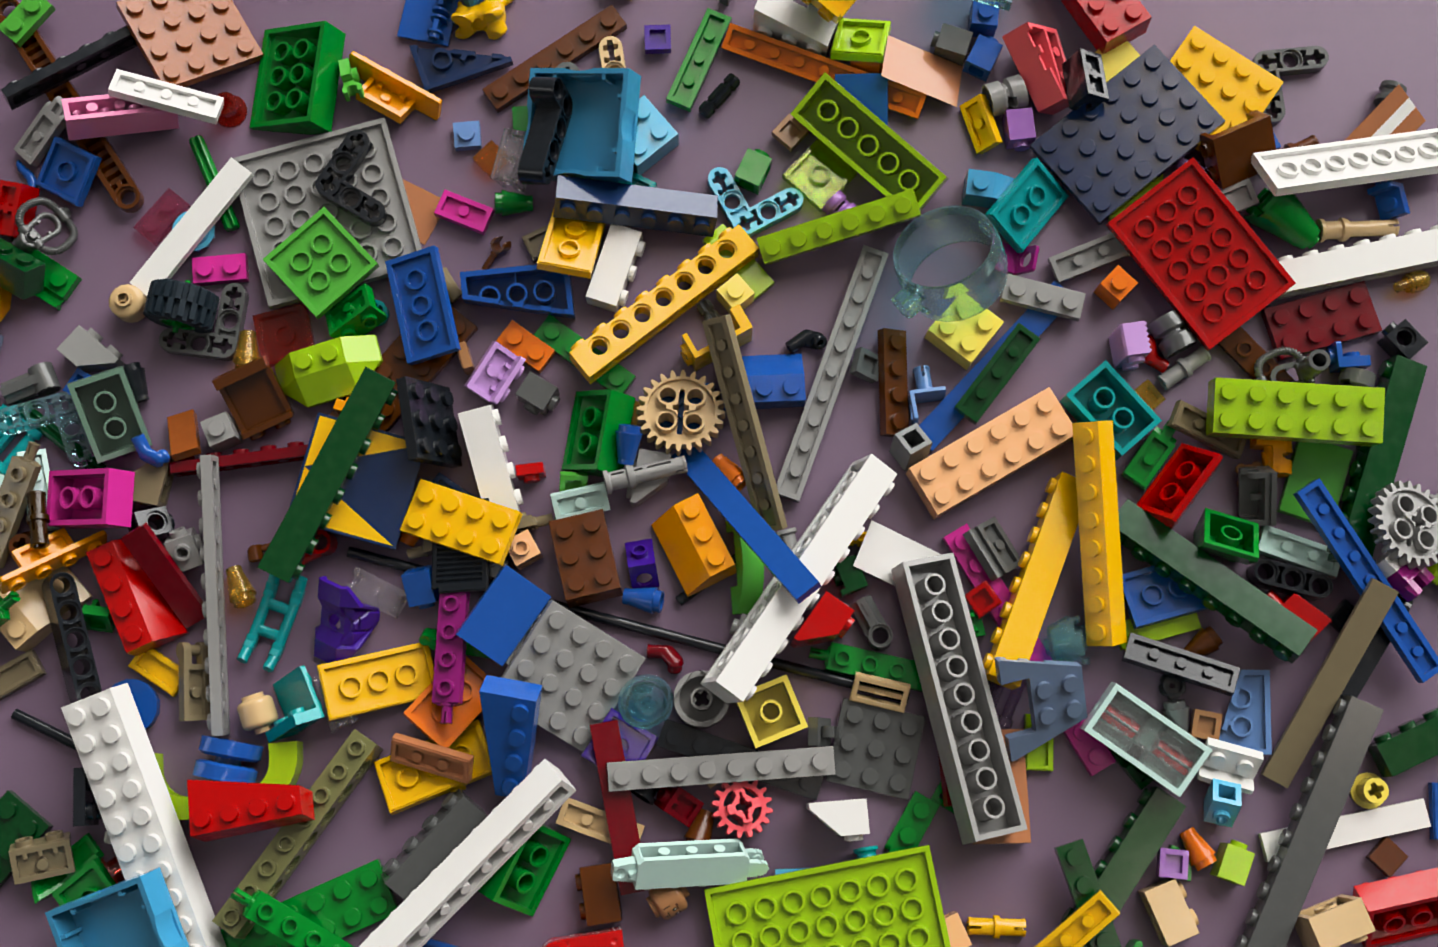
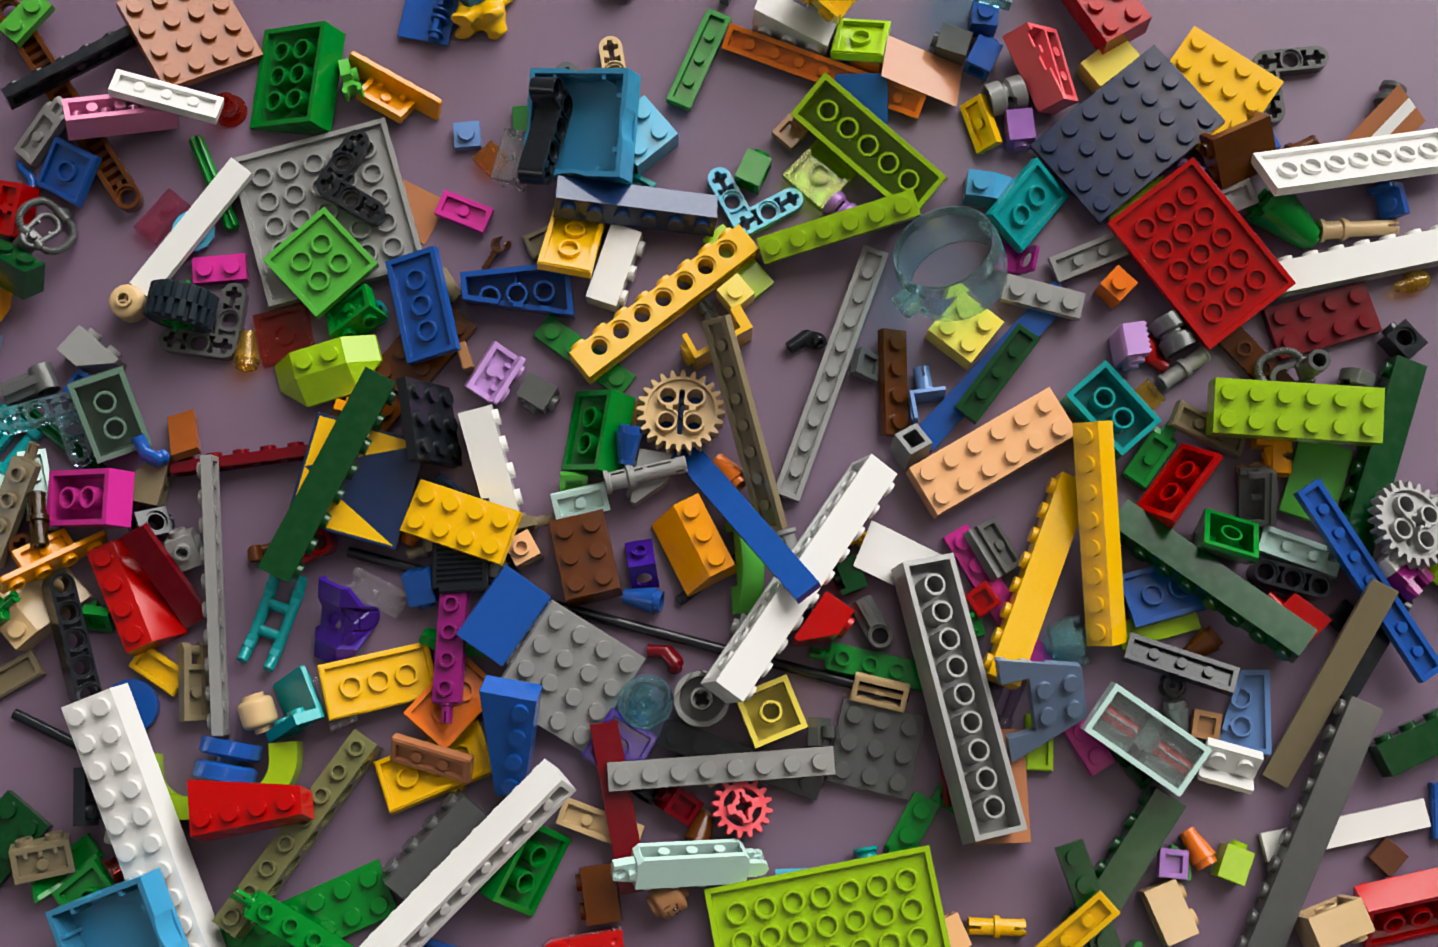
(58, 281): green plate -> none
(137, 380): black cone -> none
(221, 432): light grey brick -> none
(240, 588): clear yellow cone -> none
(254, 398): reddish brown panel -> none
(448, 68): dark blue wing -> none
(512, 203): green cone -> none
(527, 345): orange plate -> none
(530, 472): red plate -> none
(568, 48): reddish brown plate -> none
(657, 39): dark purple plate -> none
(719, 95): black axle -> none
(776, 380): blue slope -> none
(843, 817): white slope -> none
(1085, 80): black hinge -> none
(1222, 802): medium azure brick -> none
(1348, 359): blue bracket -> none
(1369, 790): light yellow piece -> none

